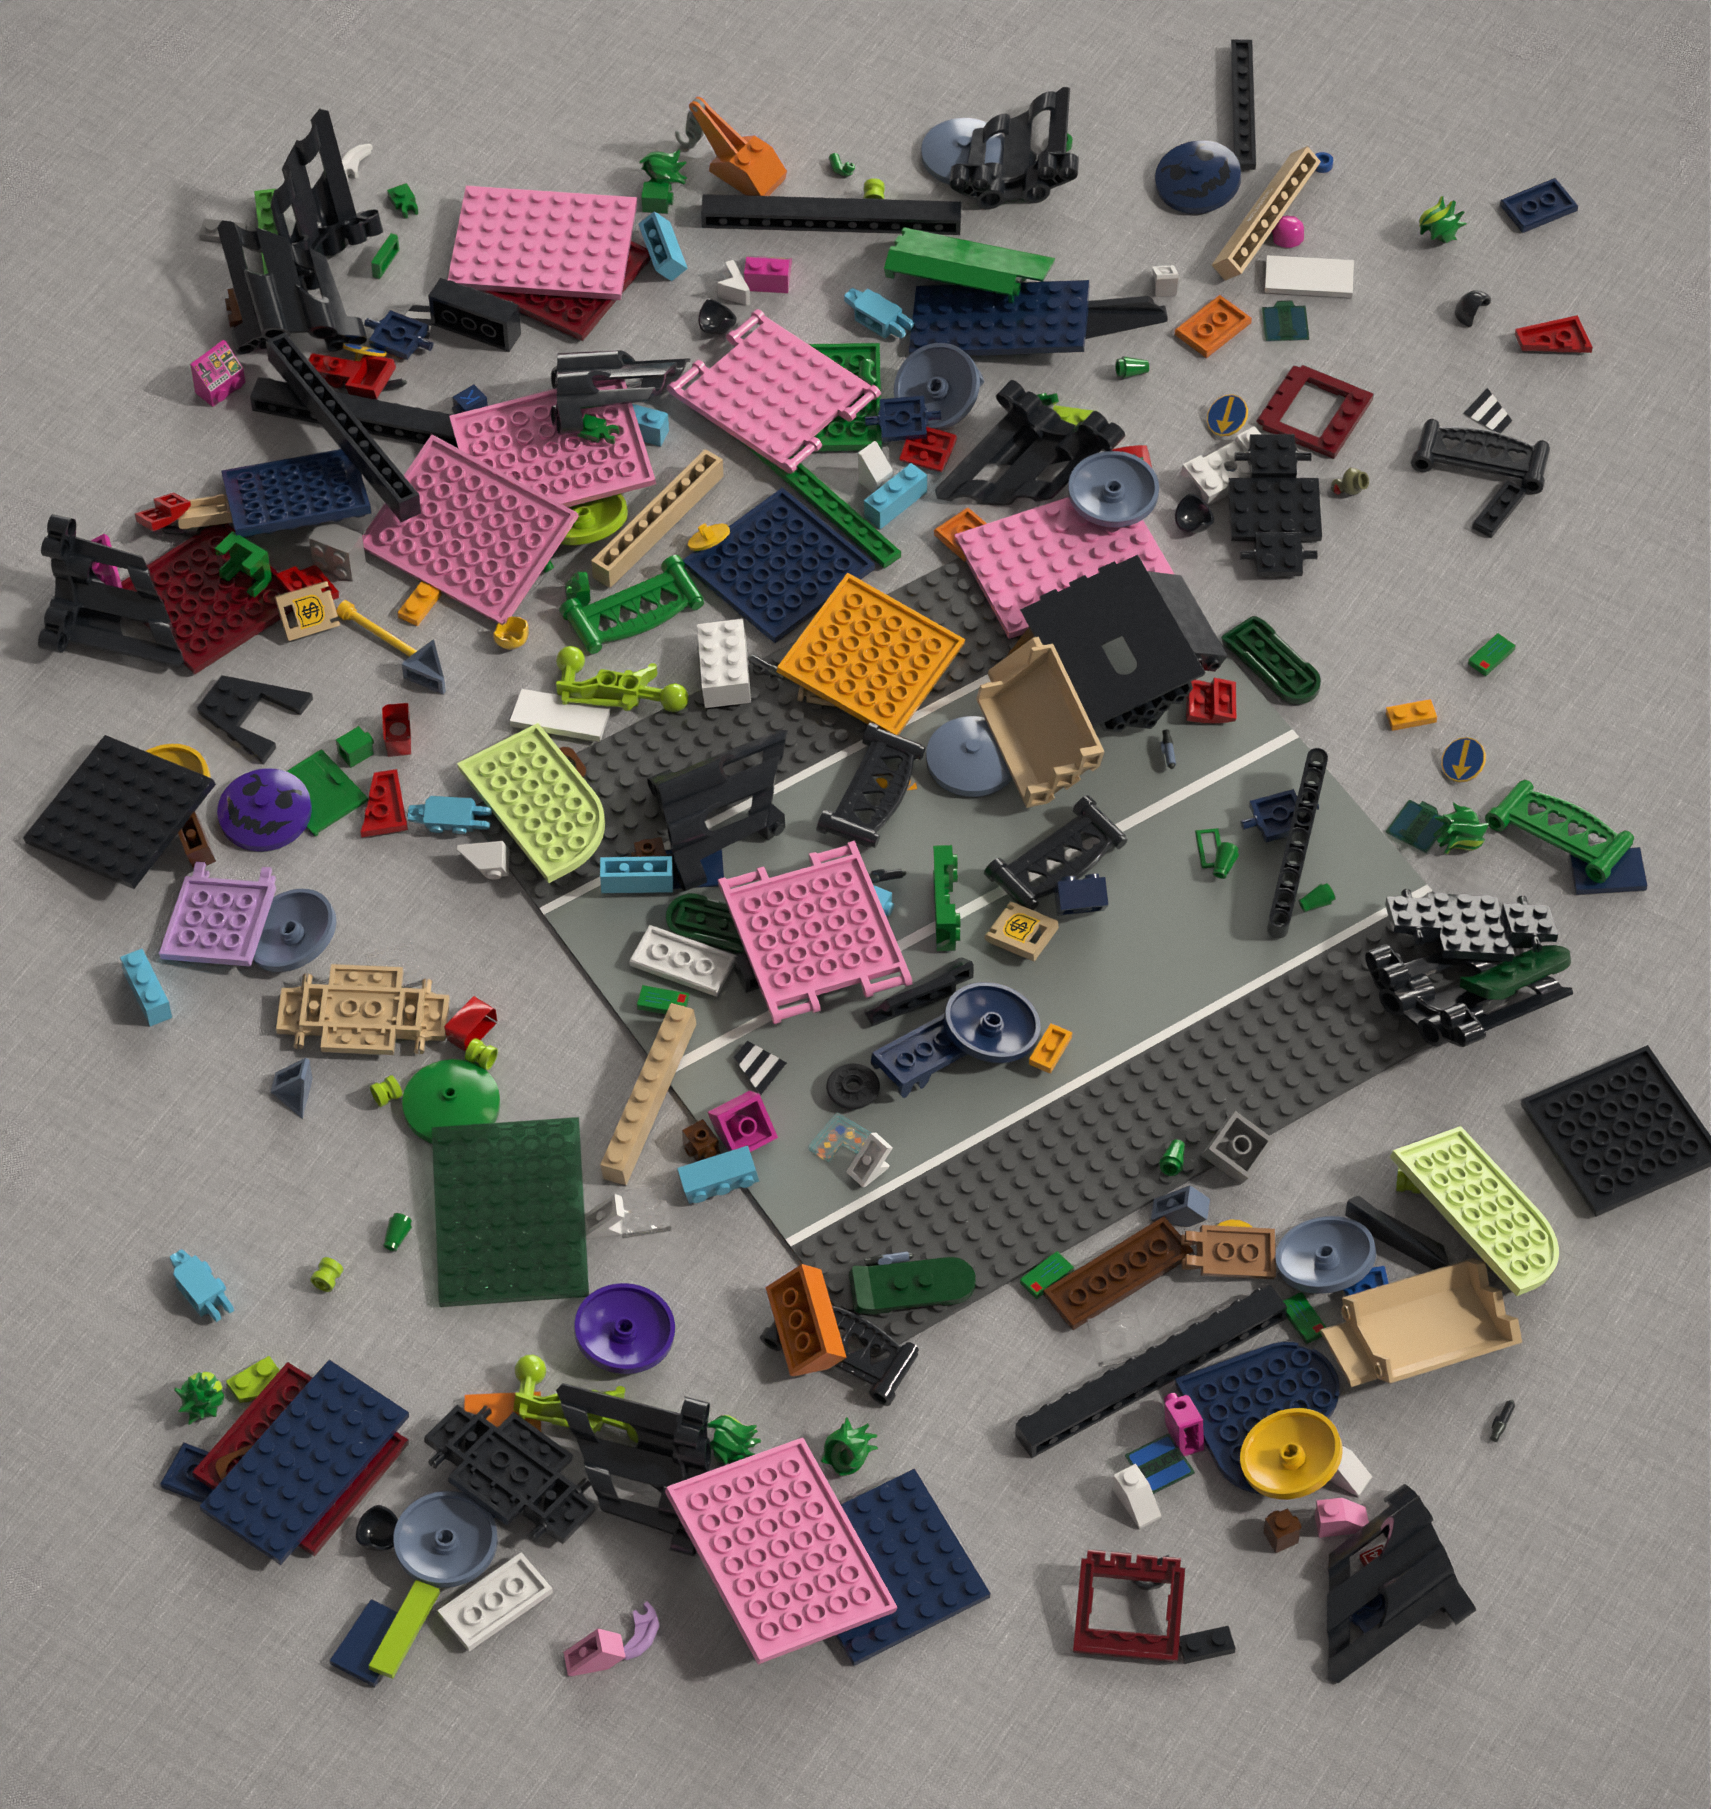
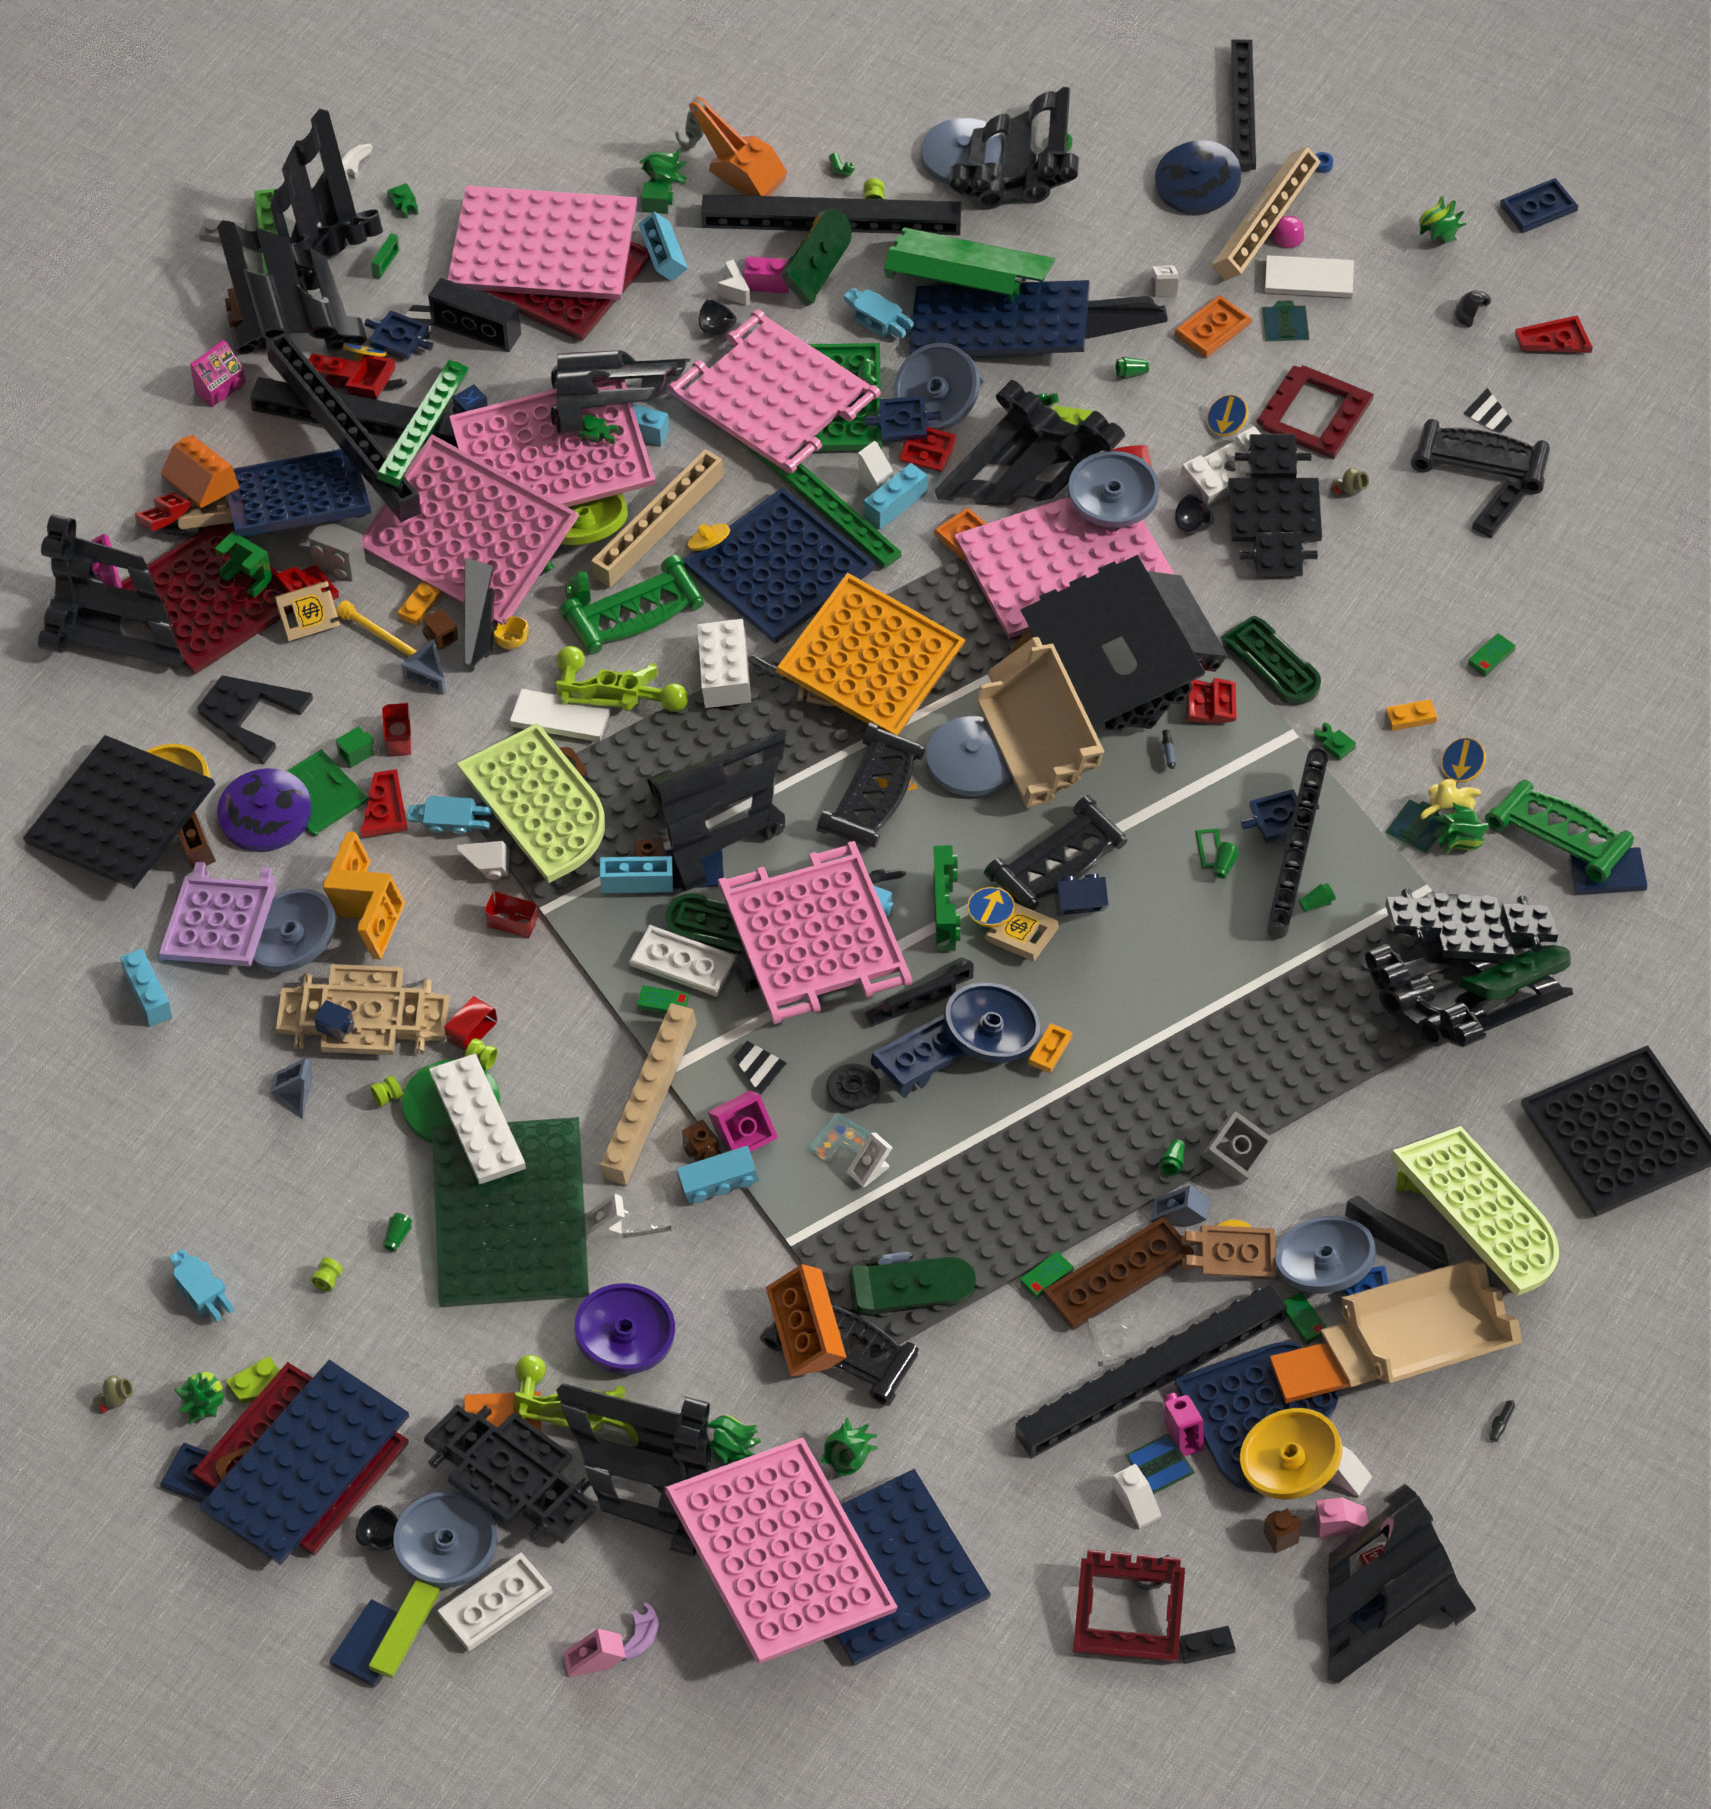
(114, 1393): none -> olive animal
(199, 471): none -> orange slope
(334, 1020): none -> dark blue brick
(364, 895): none -> light orange bracket
(422, 423): none -> plate
(440, 628): none -> reddish brown brick
(477, 1119): none -> white plate
(478, 612): none -> wedge
(510, 906): none -> red piece
(817, 255): none -> dark green piece
(990, 907): none -> blue piece
(1307, 1372): none -> orange tile
(1336, 743): none -> green plate
(1446, 793): none -> light yellow animal

